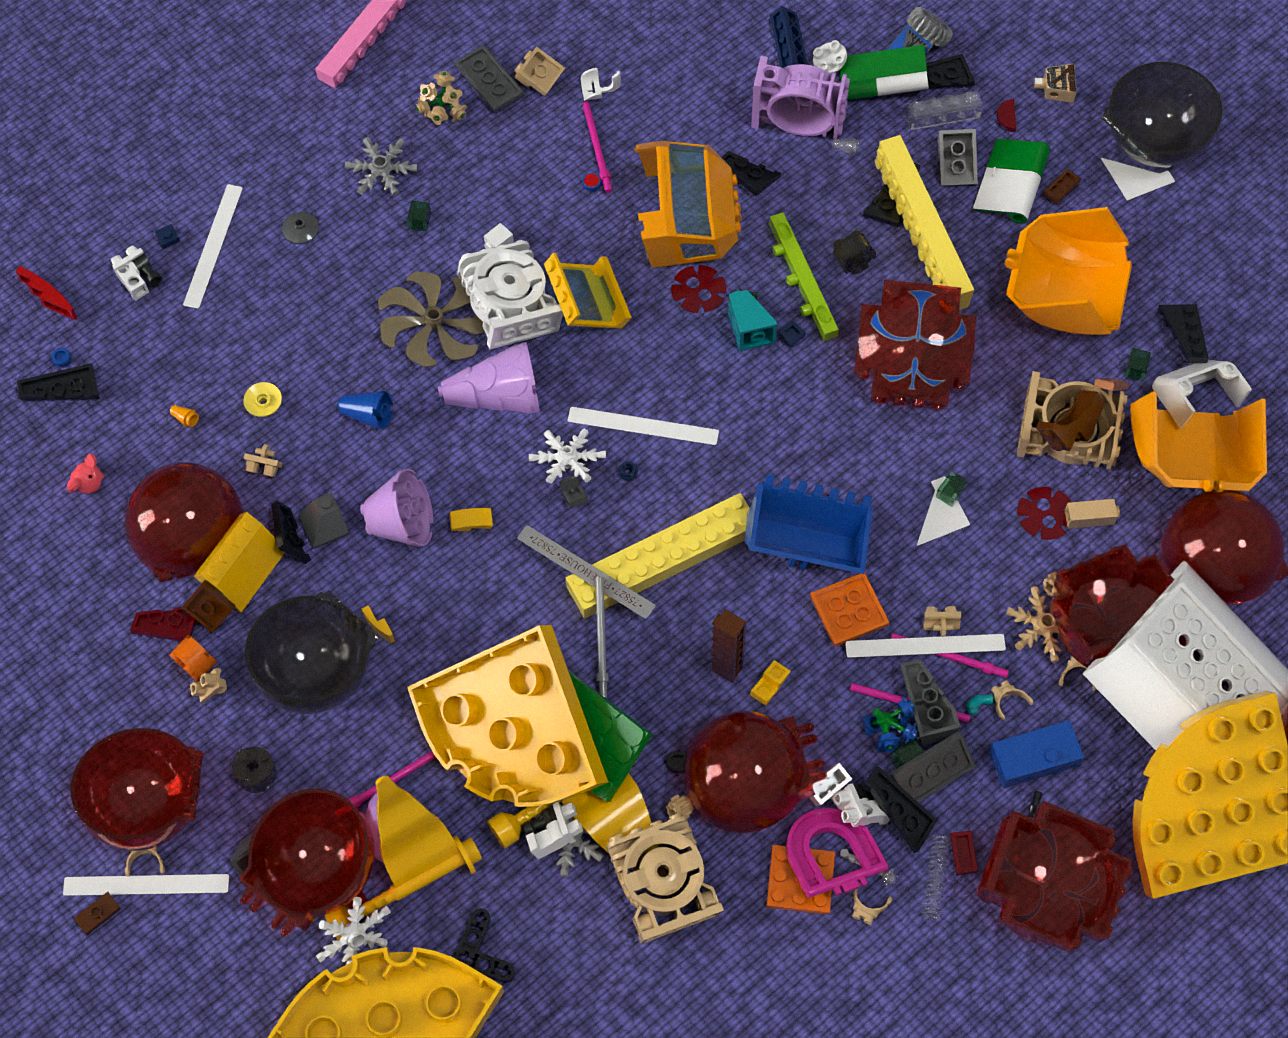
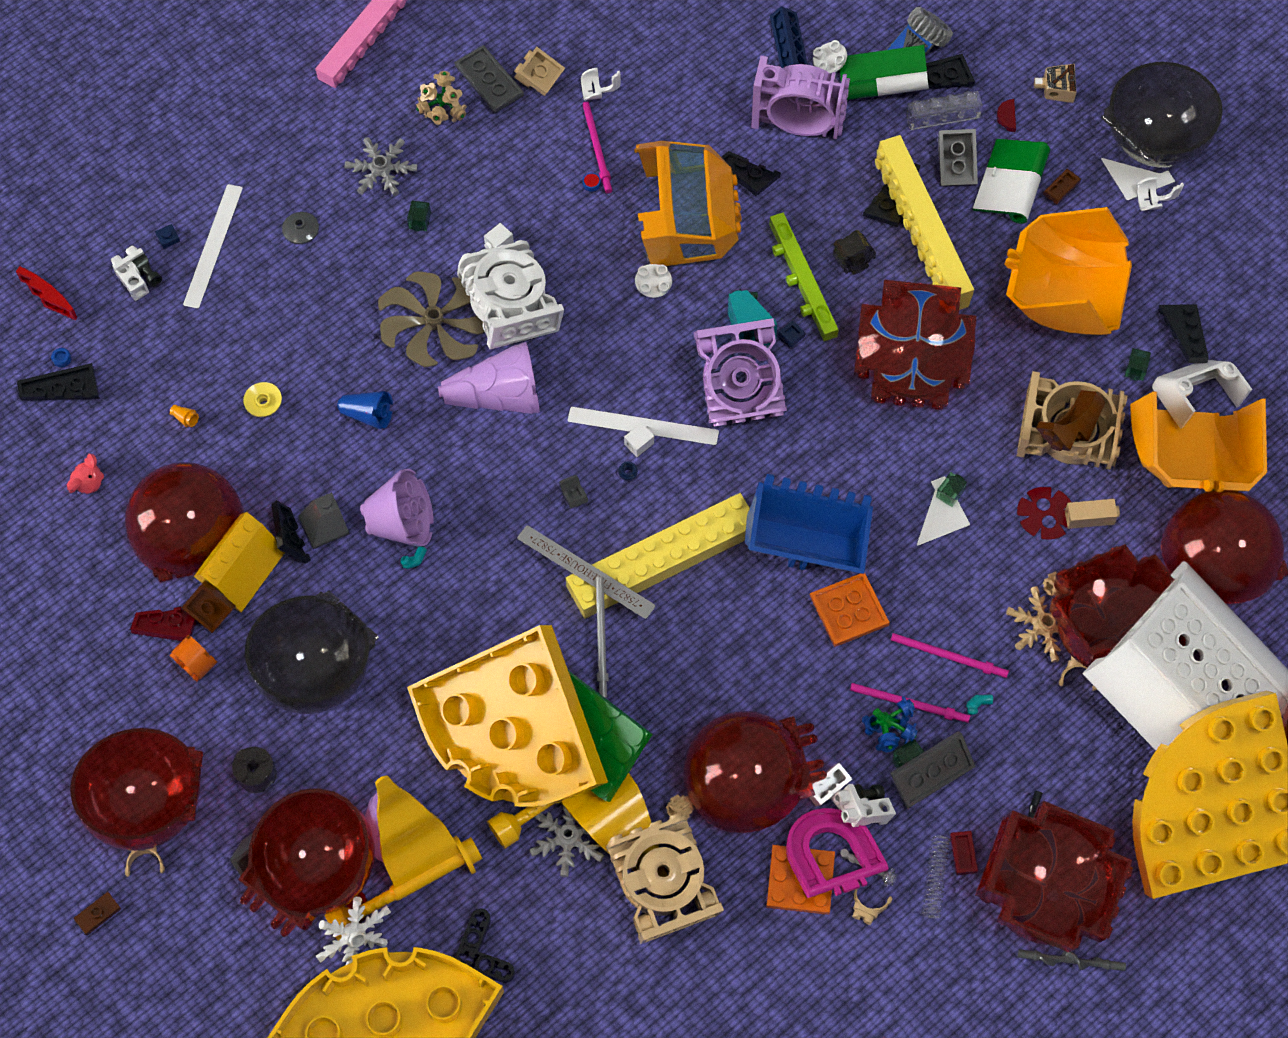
(146, 884): white sticker -> none
(208, 685): tan hips -> none
(271, 465): tan hips -> none
(357, 800): dark pink bar -> none
(380, 627): yellow slope -> none
(413, 561): none -> teal arm
(470, 518): yellow slope -> none
(558, 831): white hips -> none
(567, 456): white piece -> none
(588, 293): panel -> none
(639, 439): none -> white brick
(653, 280): none -> white dish
(675, 761): black tile -> none
(692, 300): dark red piece -> none
(728, 645): reddish brown brick -> none
(770, 398): none -> lavender brick
(770, 682): yellow slope -> none
(846, 145): clear cone -> none
(902, 809): black wing -> none
(925, 645): white sticker -> none
(933, 712): dark grey wedge -> none
(941, 620): tan hips -> none
(1004, 691): tan helmet -> none
(1036, 754): blue brick -> none
(1070, 957): none -> dark grey piece
(1111, 384): nougat tile -> none
(1150, 184): none -> white helmet

